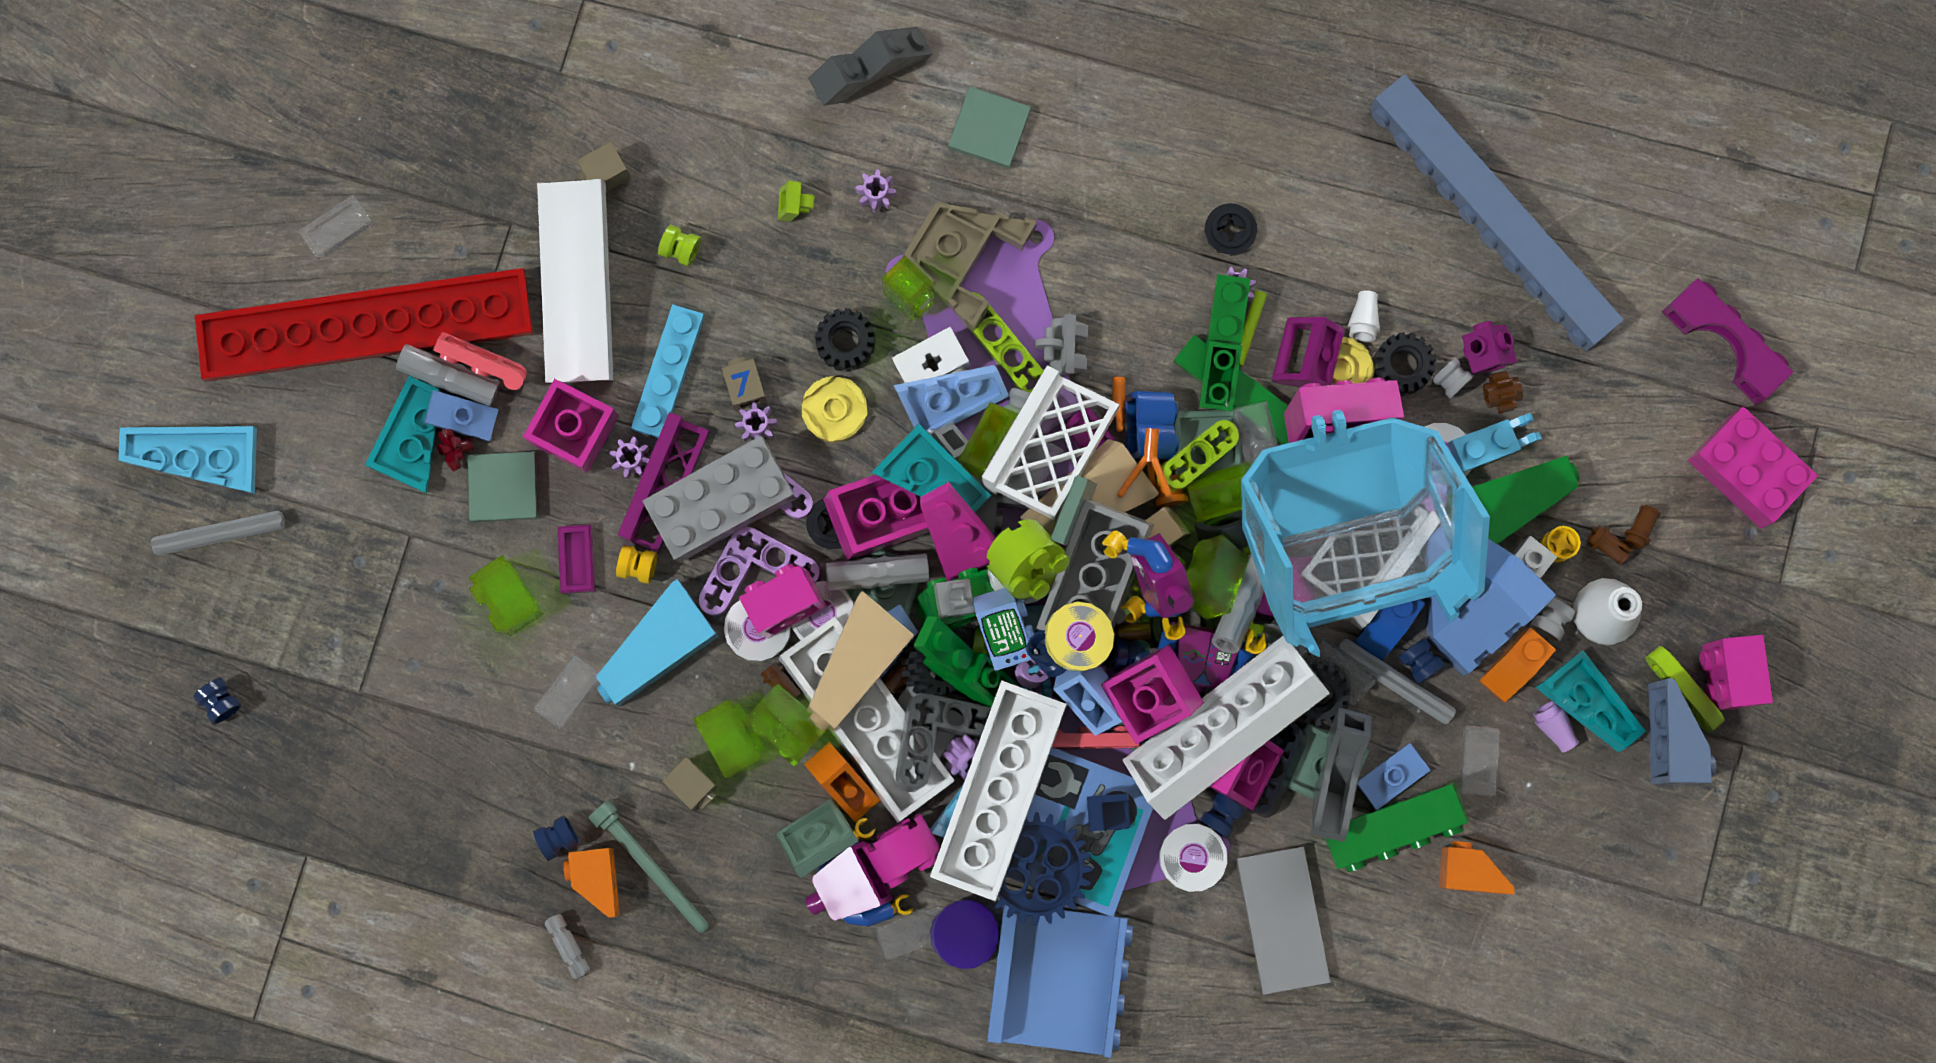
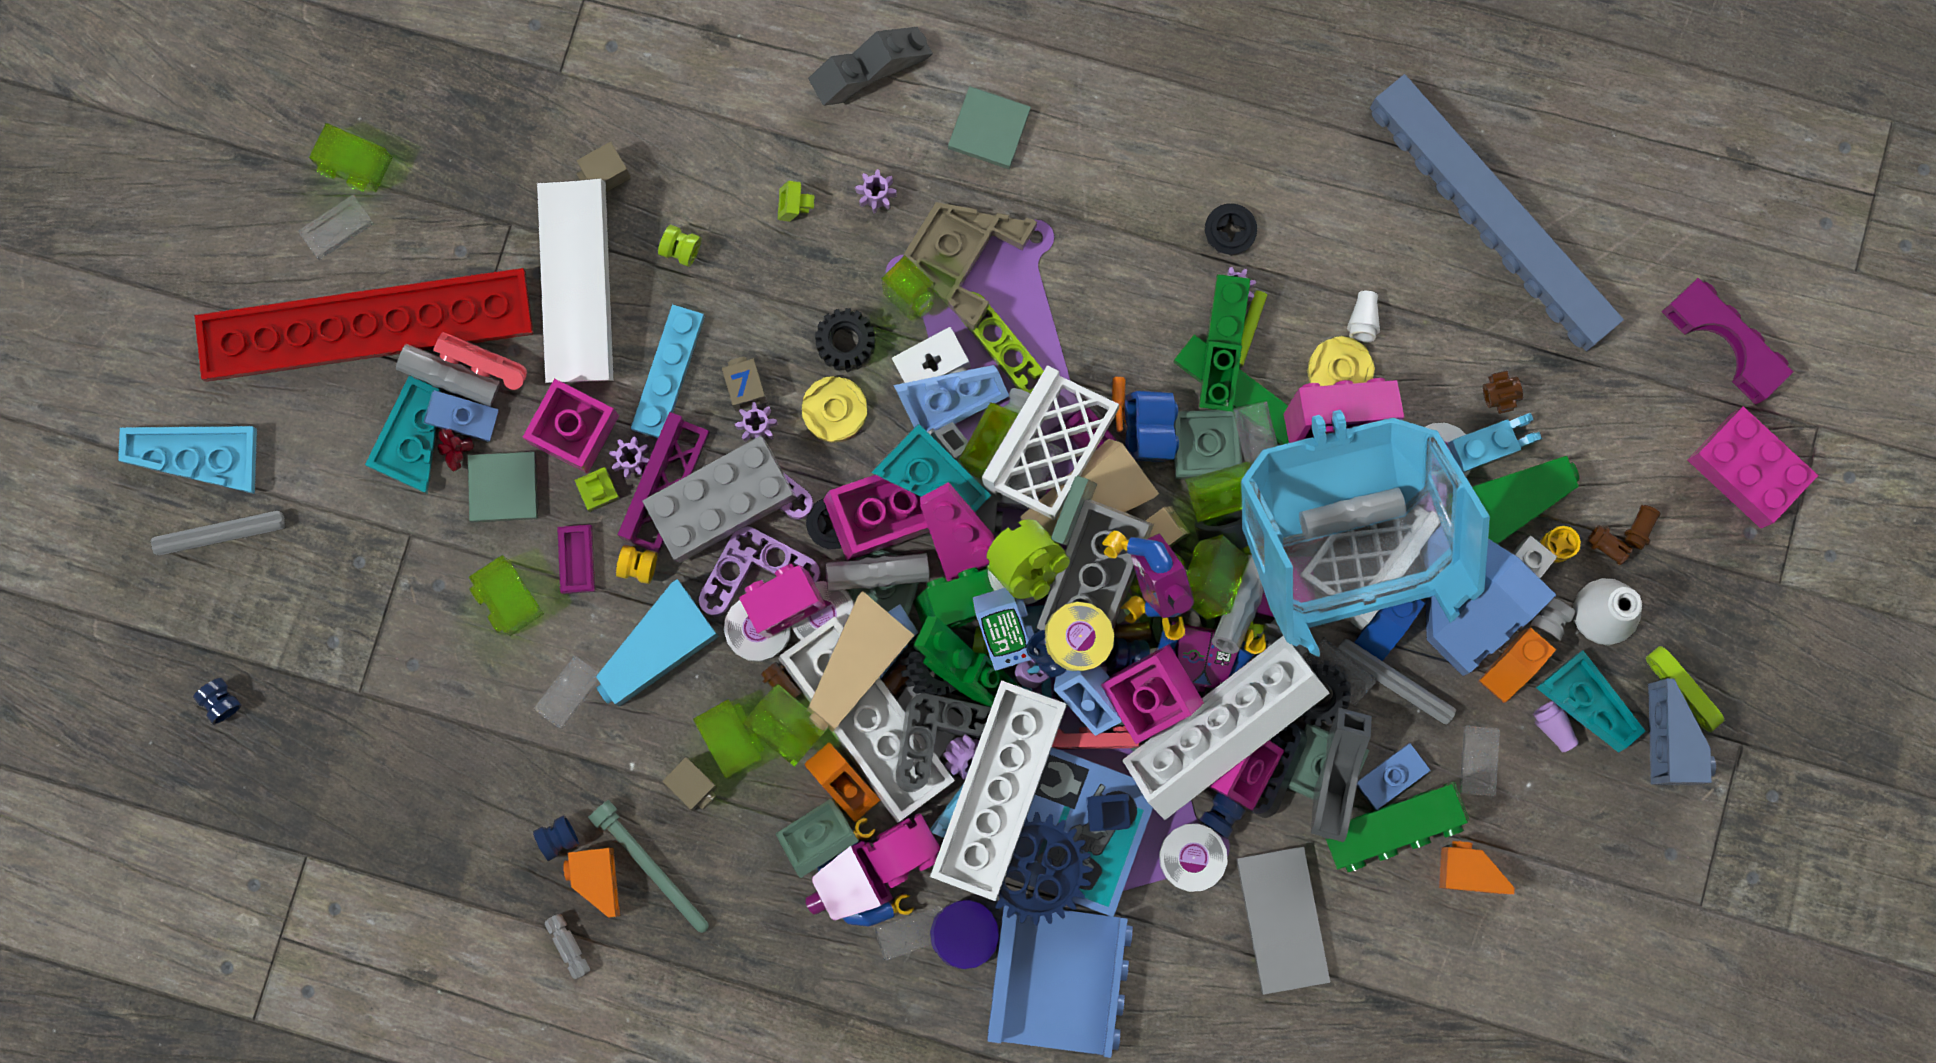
(350, 158): none -> clear neon green brick
(597, 489): none -> lime tile
(954, 598): light grey tile -> none
(1060, 345): light grey hips -> none
(1152, 462): orange plant -> none
(1177, 498): orange wheel -> none
(1212, 454): lime beam -> none
(1320, 353): magenta tile -> none
(1352, 513): none -> light grey axle
(1413, 346): black tyre -> none
(1421, 660): dark blue wheel -> none
(1452, 378): light grey wheel -> none
(1489, 348): magenta brick -> none
(1736, 672): dark pink brick -> none

